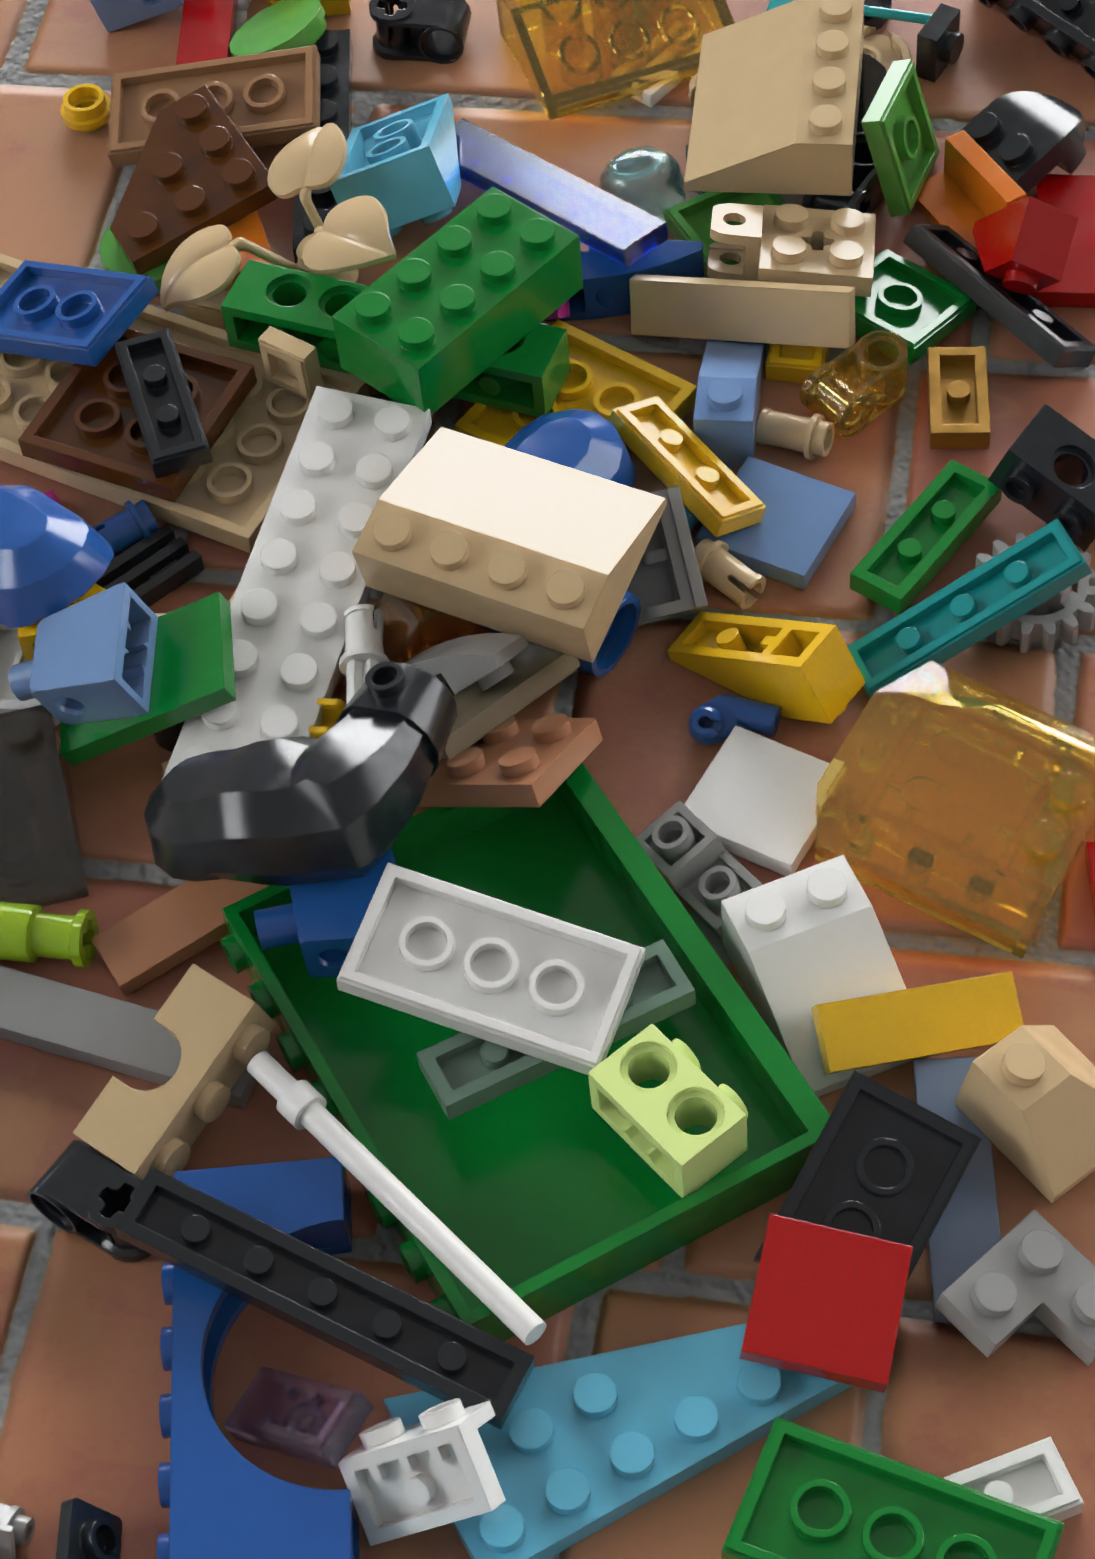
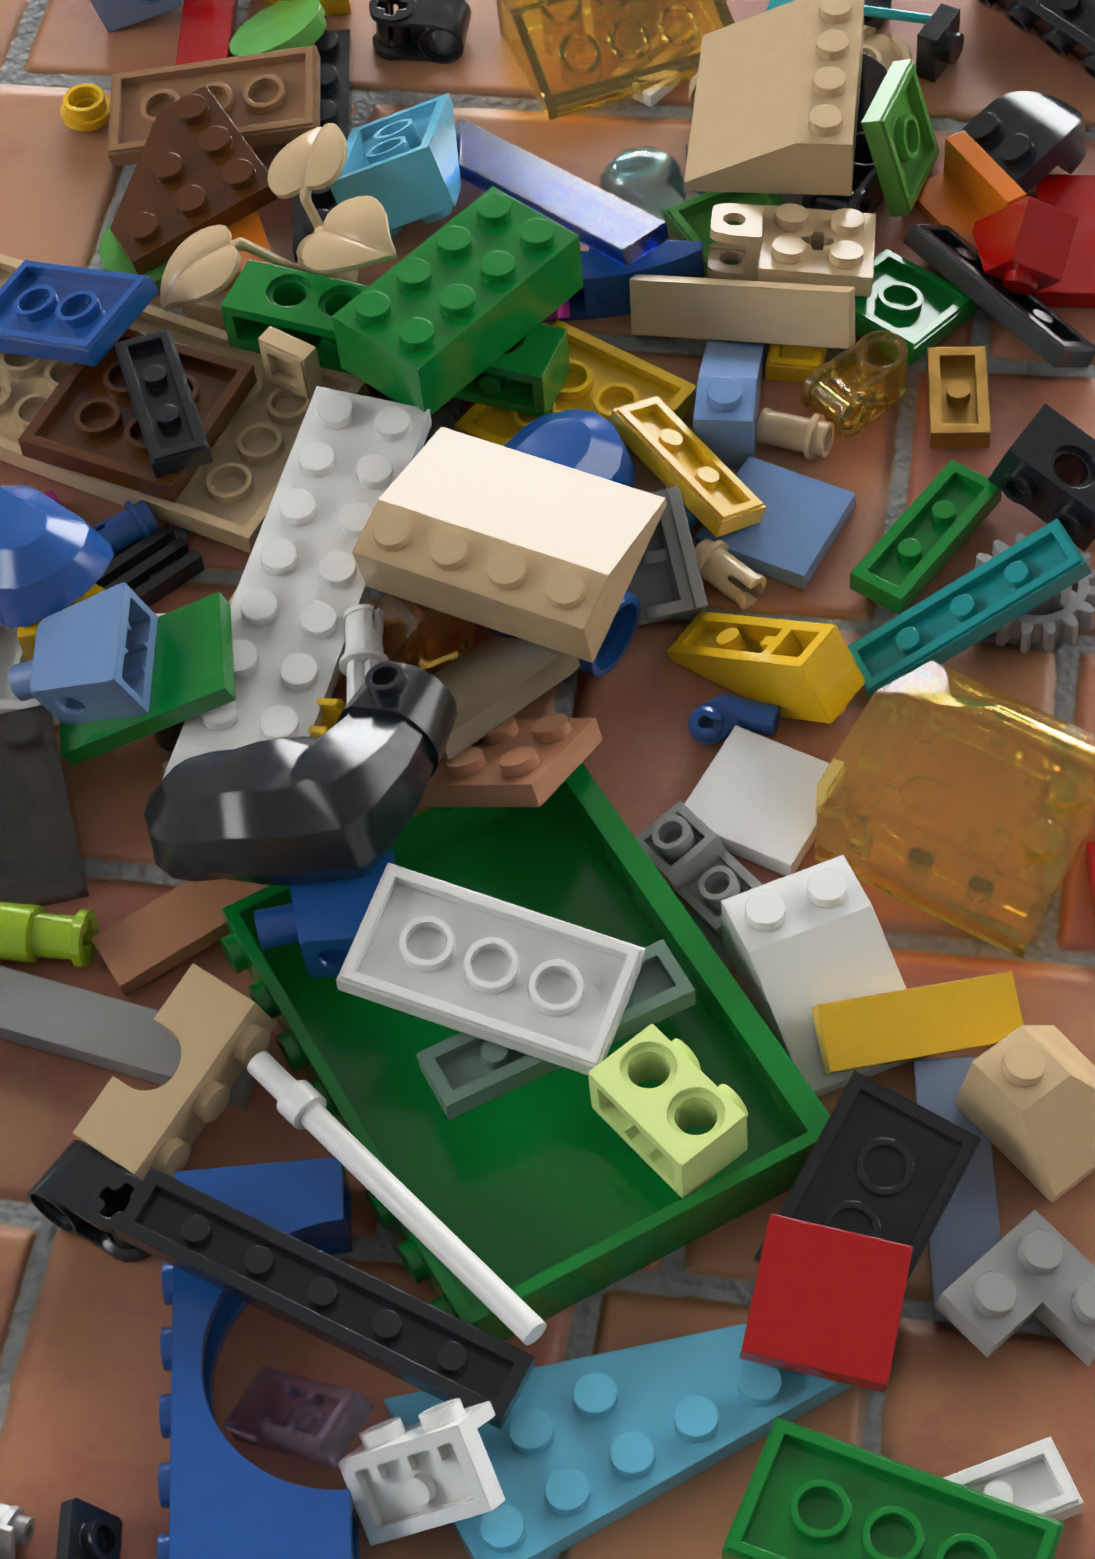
(471, 659): light grey slope -> none

